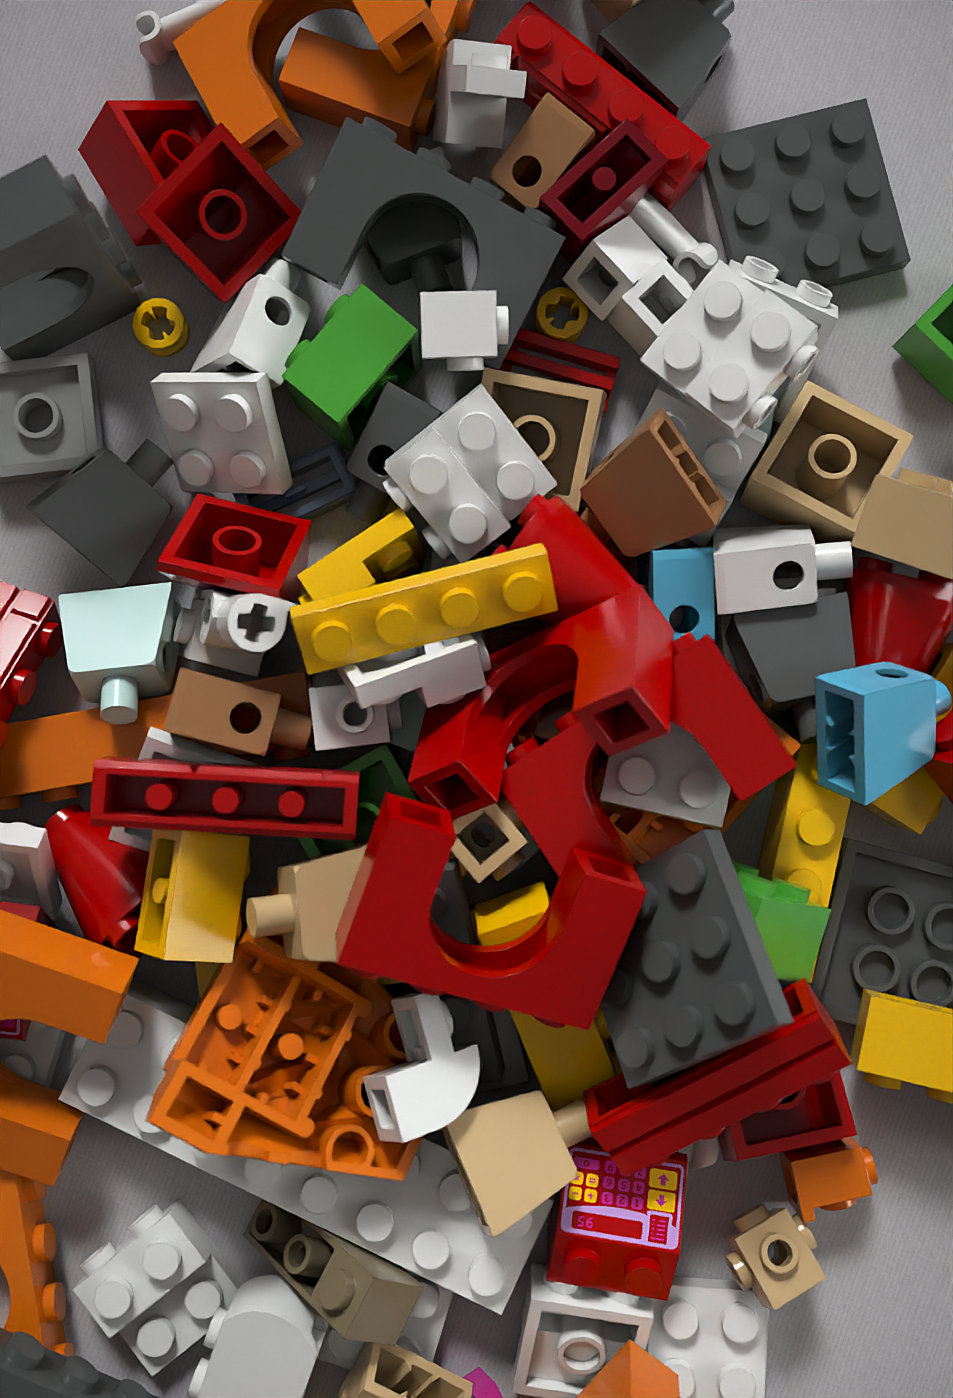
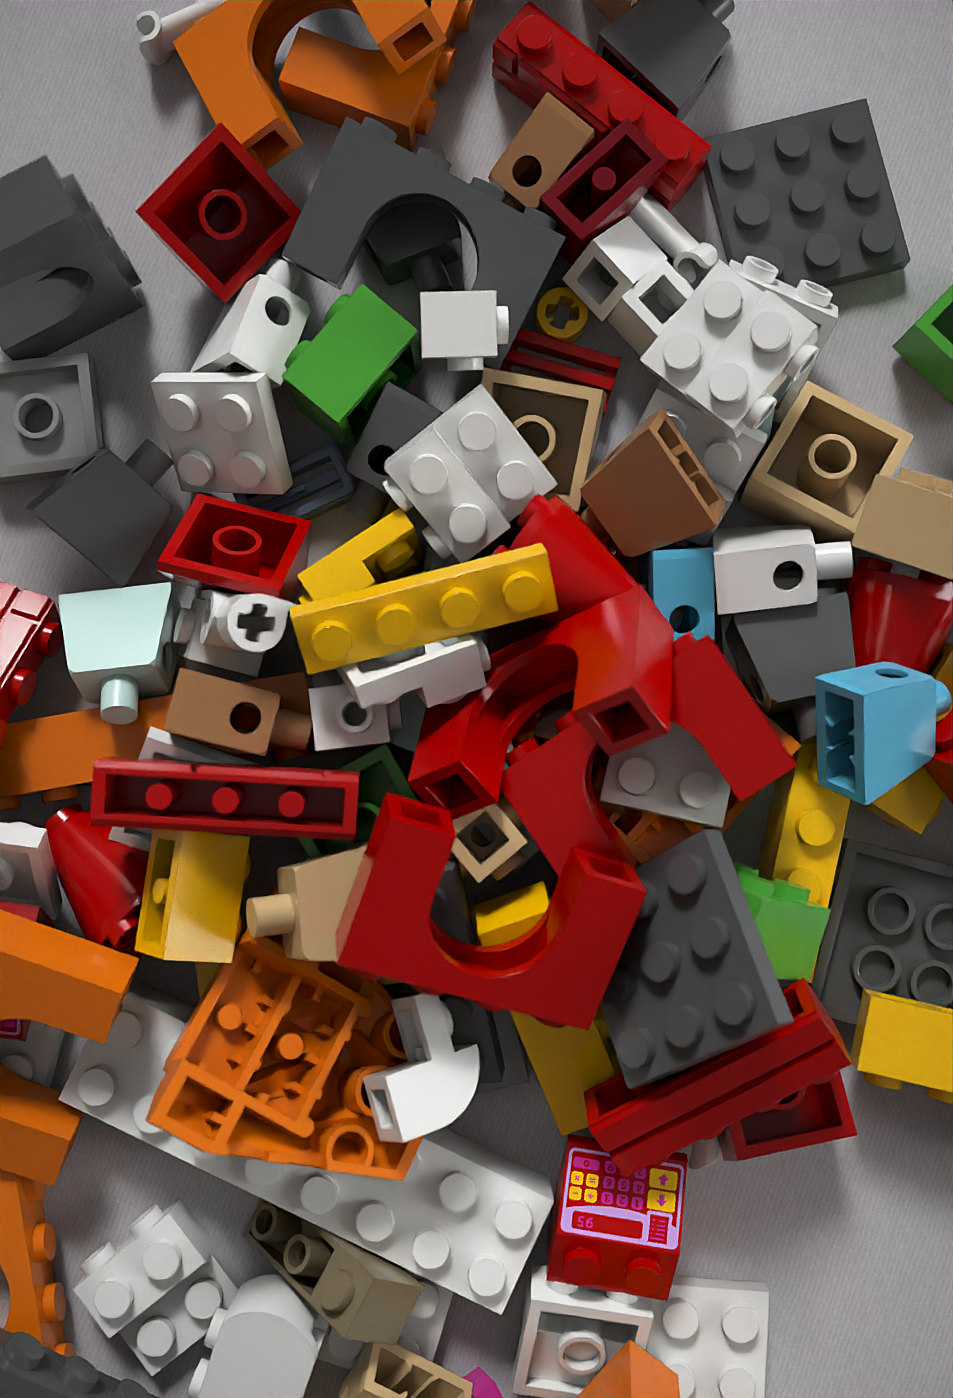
(137, 148): red slope -> none
(150, 311): yellow bush -> none
(474, 93): white brick -> none
(514, 1155): tan torso -> none
(792, 1265): tan brick -> none
(827, 1176): orange brick -> none

